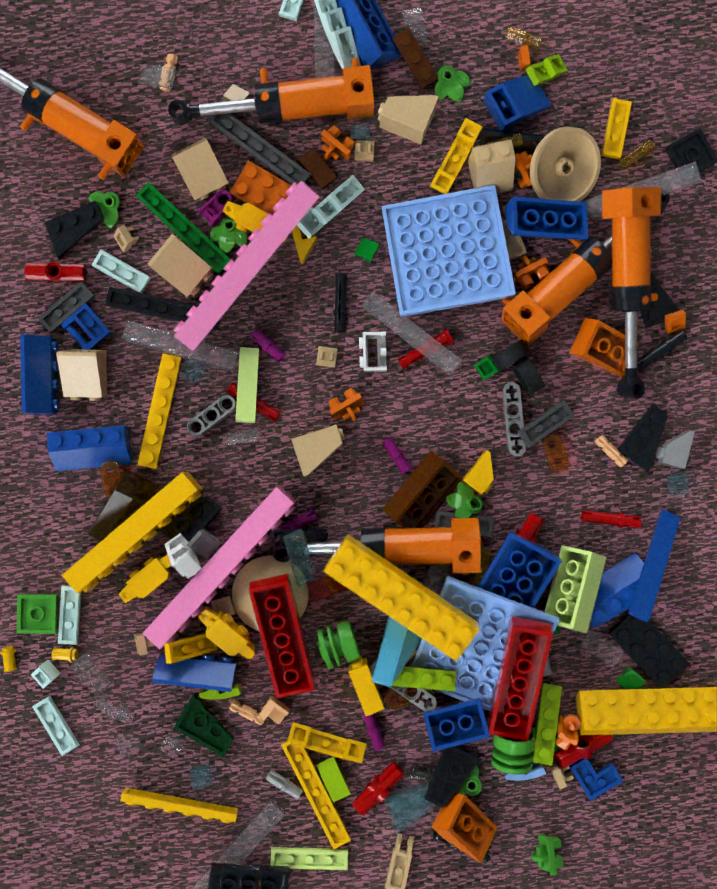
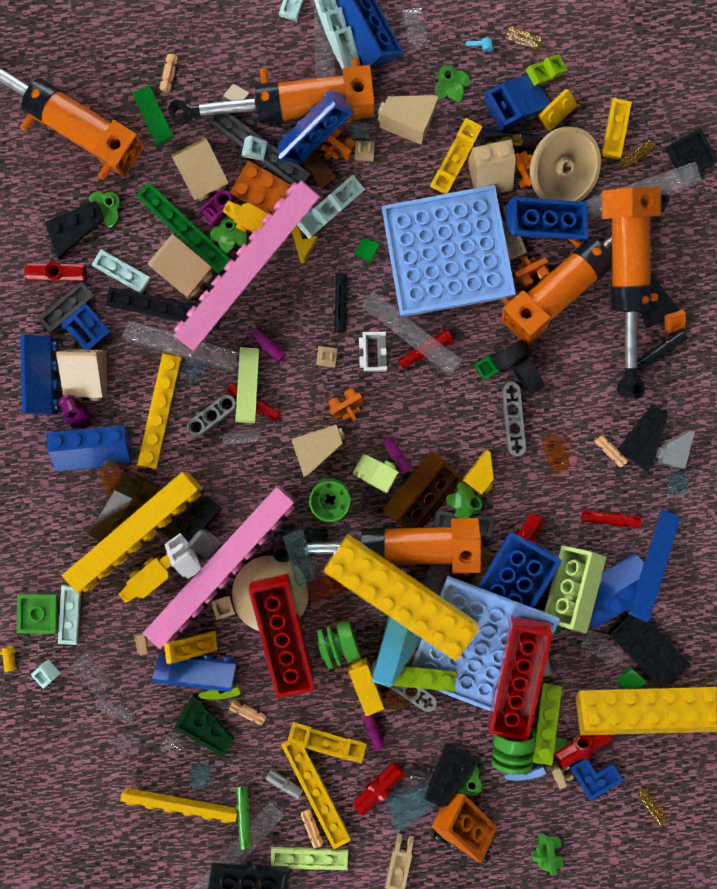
(56, 725): light aqua tile -> none
(65, 654): yellow pin -> none
(73, 411): none -> magenta piece
(124, 238): tan tile -> none
(152, 115): none -> green tile
(157, 76): clear slope -> none
(227, 633): yellow hinge -> none
(243, 817): none -> bright green pin
(254, 148): none -> light aqua slope
(274, 710): light nougat panel -> none
(300, 521): magenta pin -> none
(311, 828): none -> light nougat axle
(314, 128): none -> blue slope
(327, 510): none -> bright green wheel
(333, 779): lime slope -> none
(376, 472): none -> yellowish green wedge
(415, 58): reddish brown plate -> none
(456, 724): blue slope -> none
(486, 44): none -> medium azure hand
(523, 58): orange tile -> none
(545, 423): dark grey plate -> none
(557, 110): none -> yellow plate
(567, 731): orange hips -> none
(600, 346): orange slope -> none
(651, 807): none -> clear yellow axle

